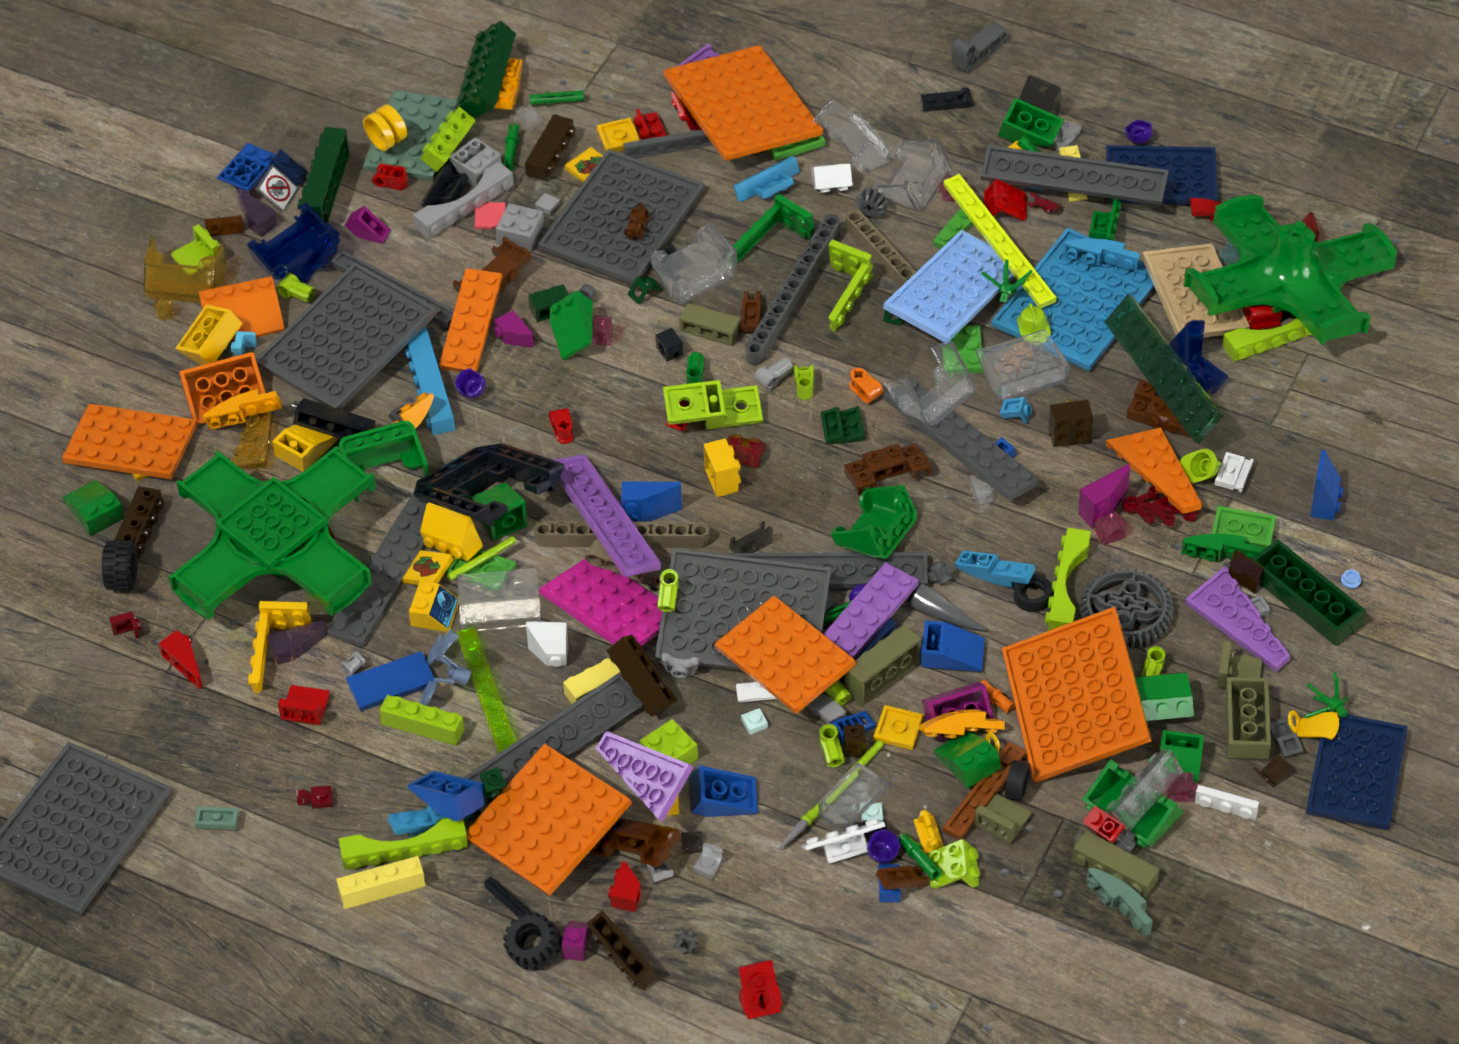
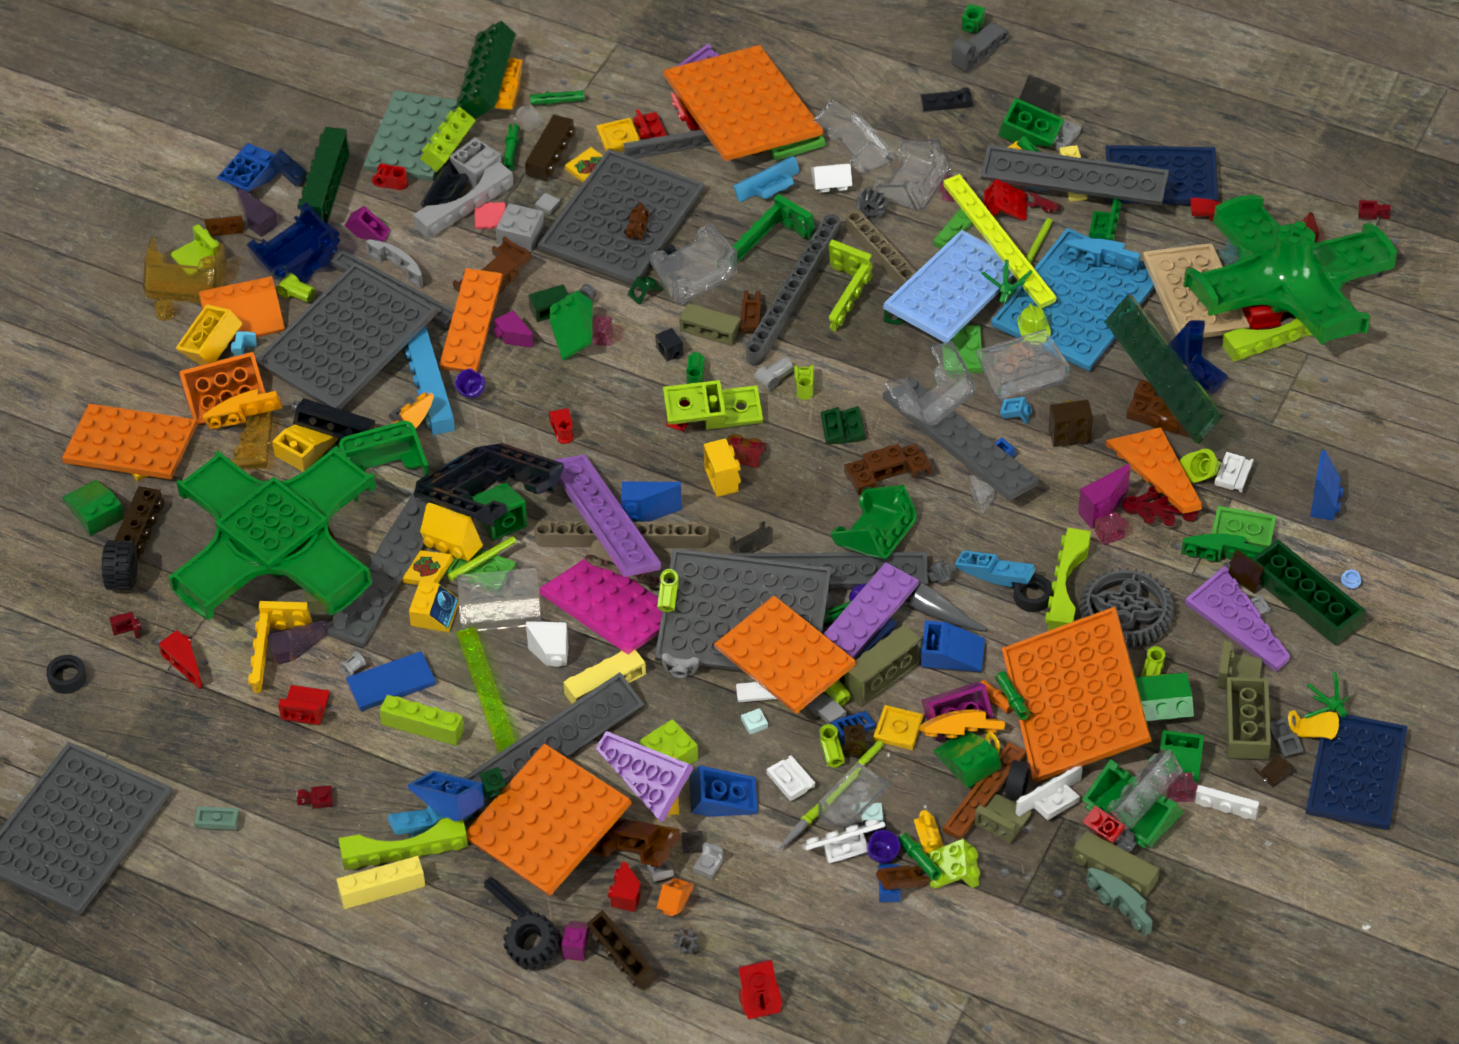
(70, 685): none -> black tyre
(277, 188): piece -> none
(382, 251): none -> light grey slope
(385, 127): yellow wheel -> none
(455, 671): sand blue plant -> none
(641, 675): dark brown brick -> none
(674, 896): none -> orange slope
(790, 778): none -> white plate
(864, 385): orange piece -> none
(973, 18): none -> green brick
(1014, 699): none -> green pin
(1039, 239): none -> lime bar
(1053, 796): none -> white bracket
(1139, 131): dark purple hair -> none
(1370, 209): none -> dark red plate

